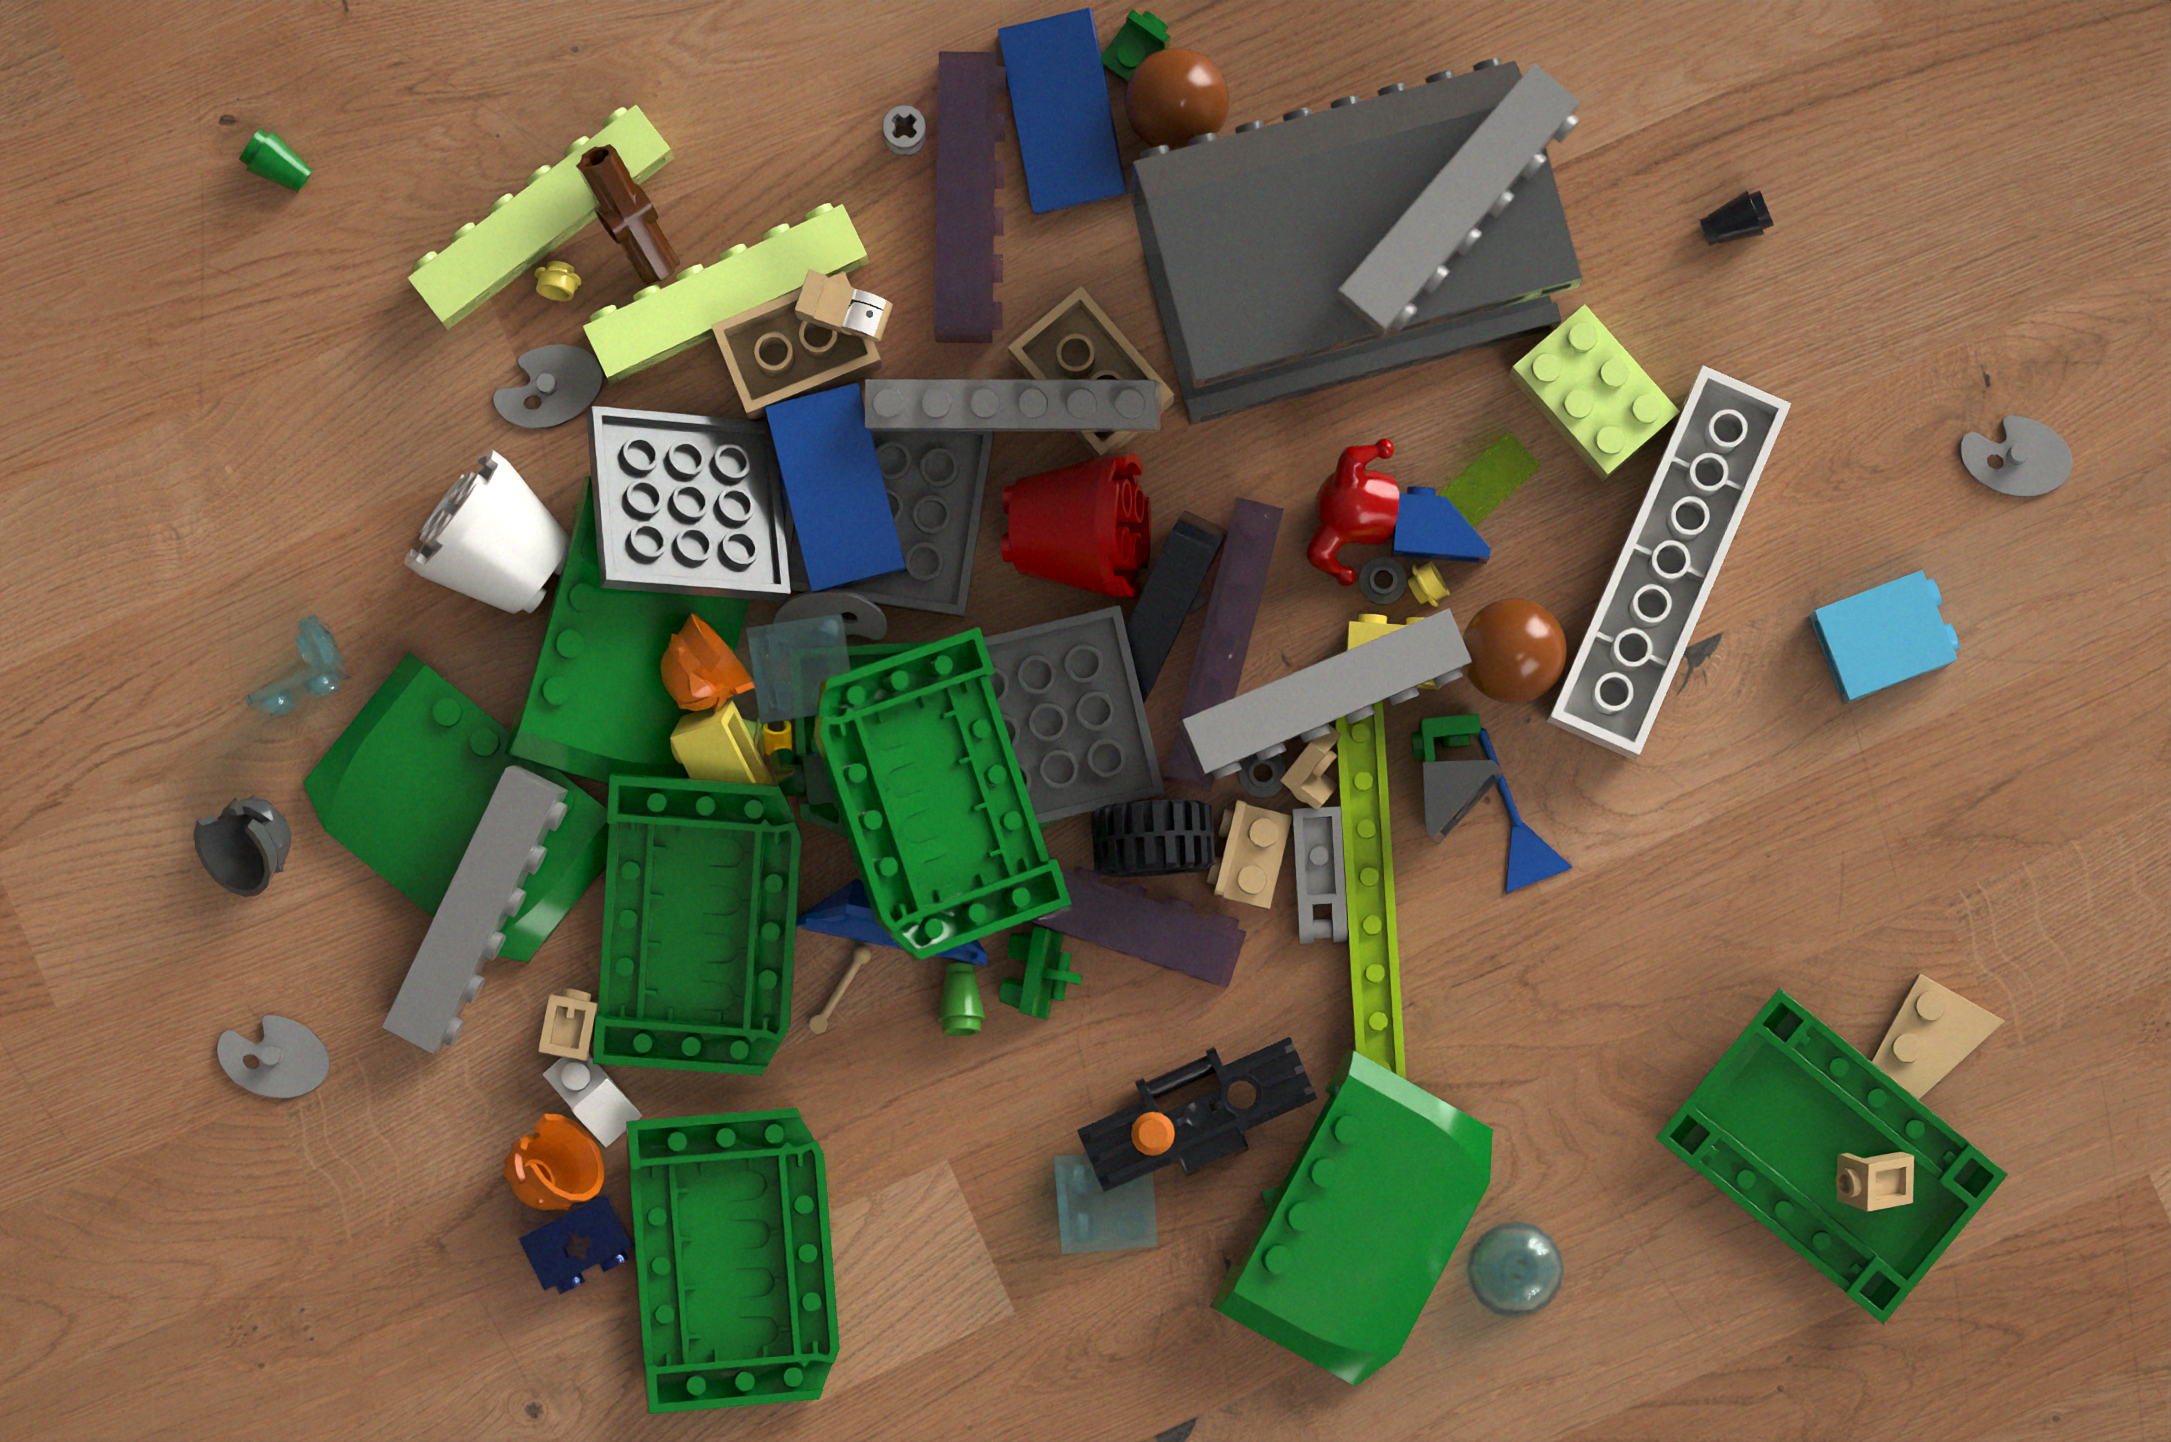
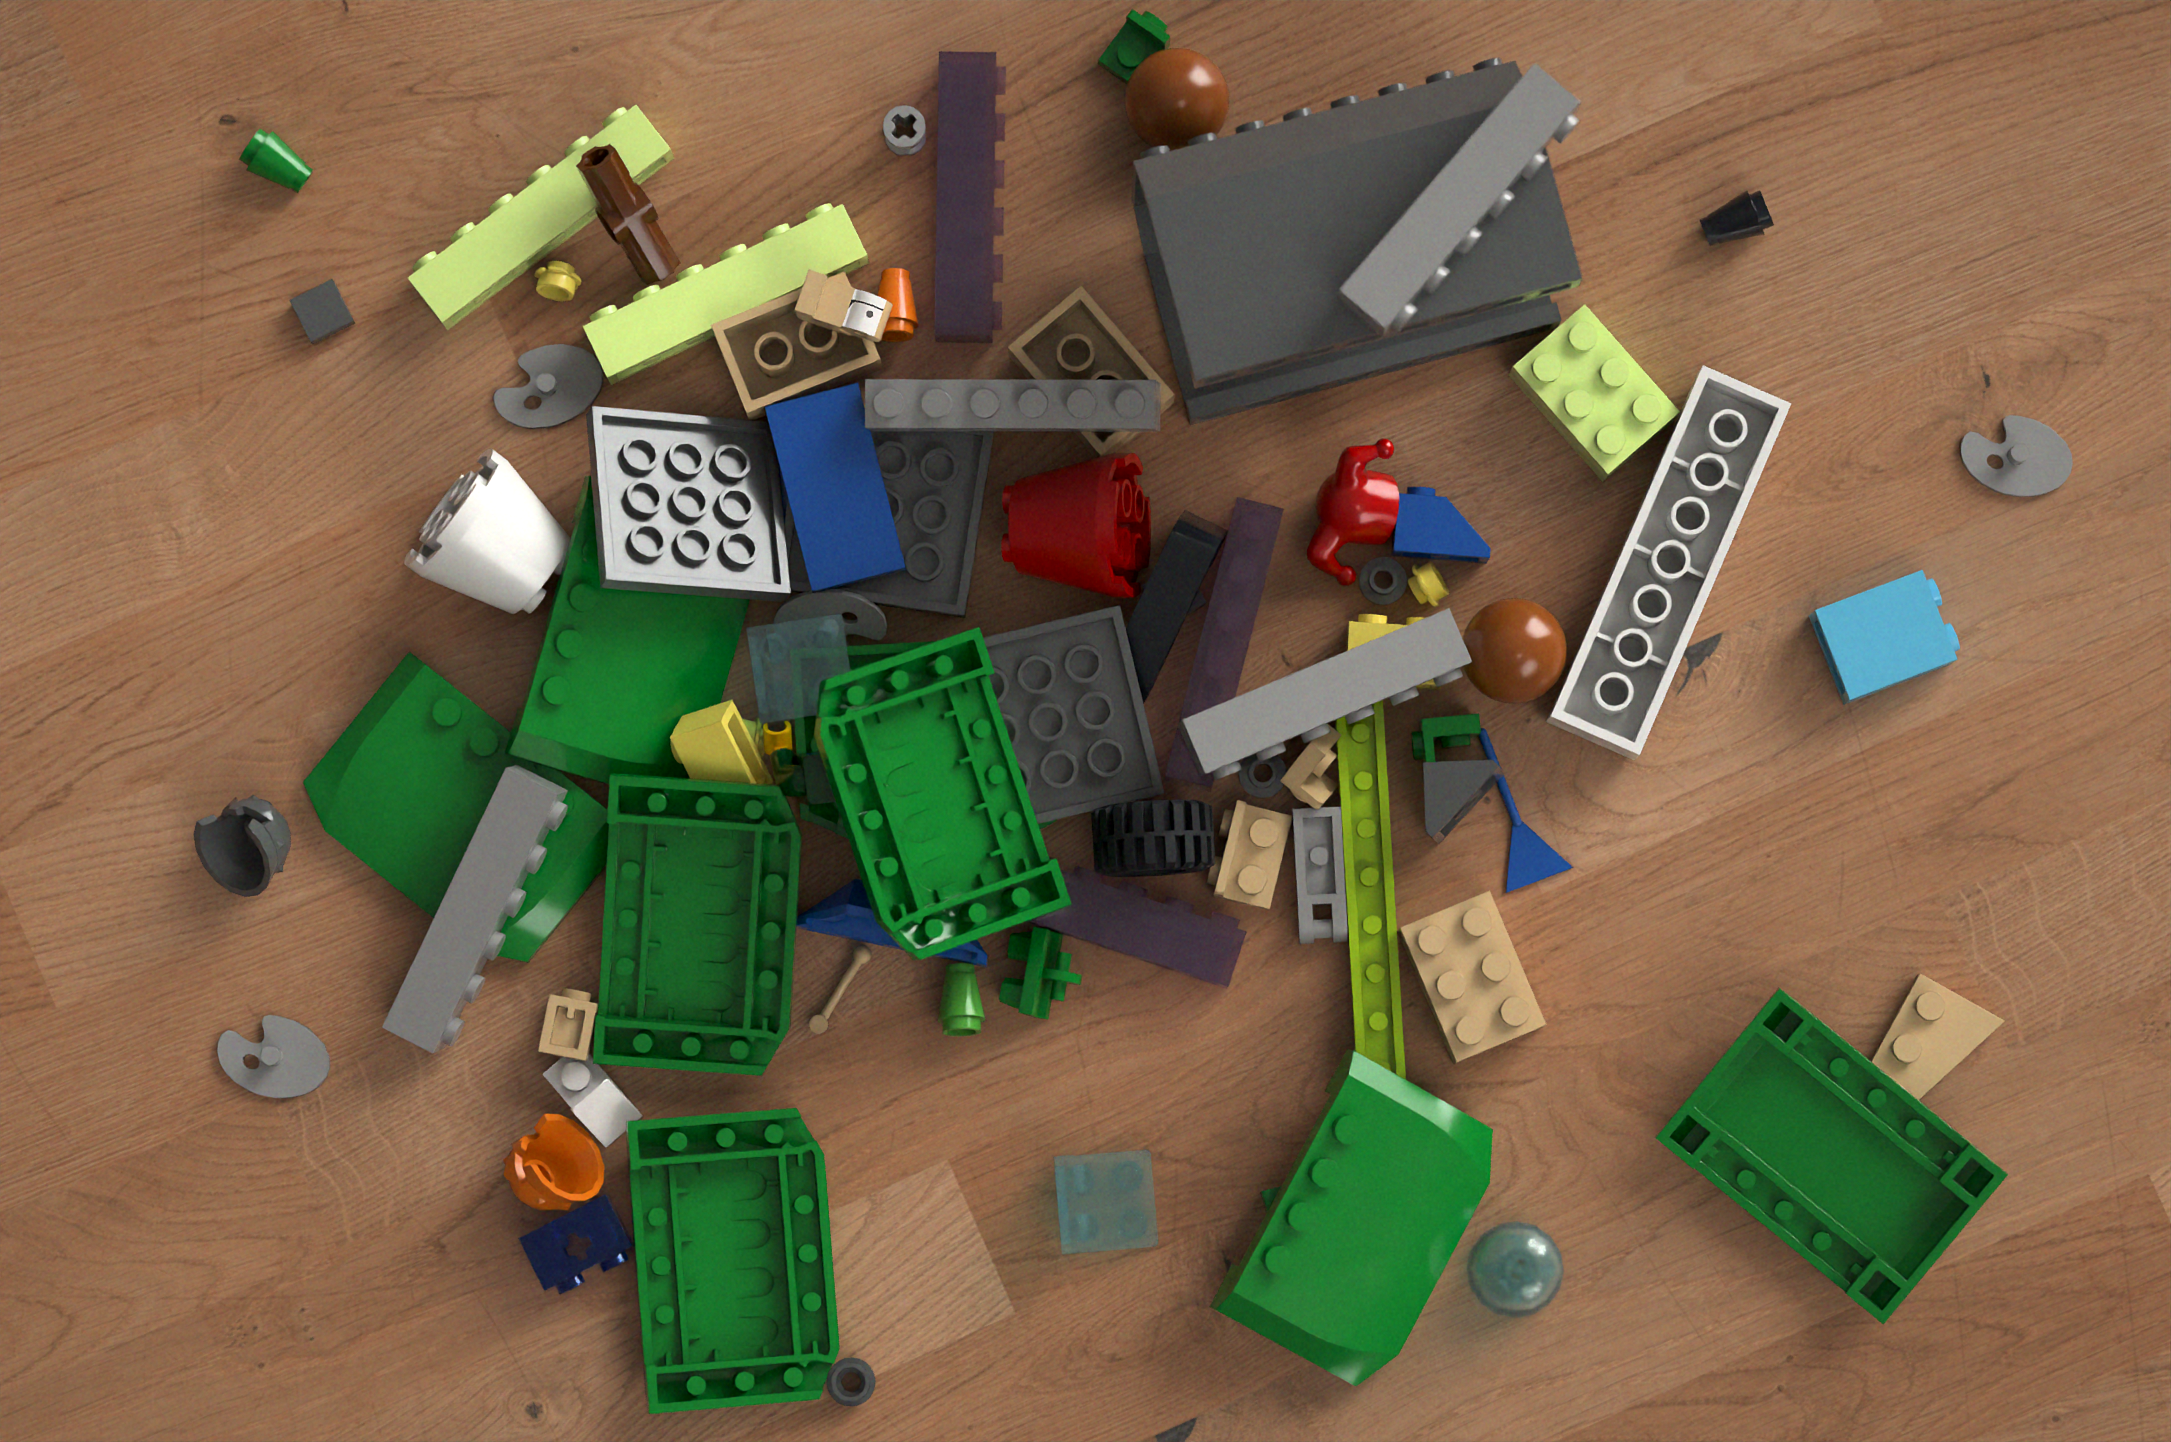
(322, 311): none -> dark grey tile
(323, 679): clear light blue bracket -> none
(702, 668): orange helmet -> none
(846, 1397): none -> dark grey plate
(897, 289): none -> orange cone
(1062, 111): blue tile -> none
(1200, 1130): black piece -> none
(1471, 977): none -> tan brick
(1491, 479): clear neon green plate -> none
(1875, 1181): tan bracket -> none

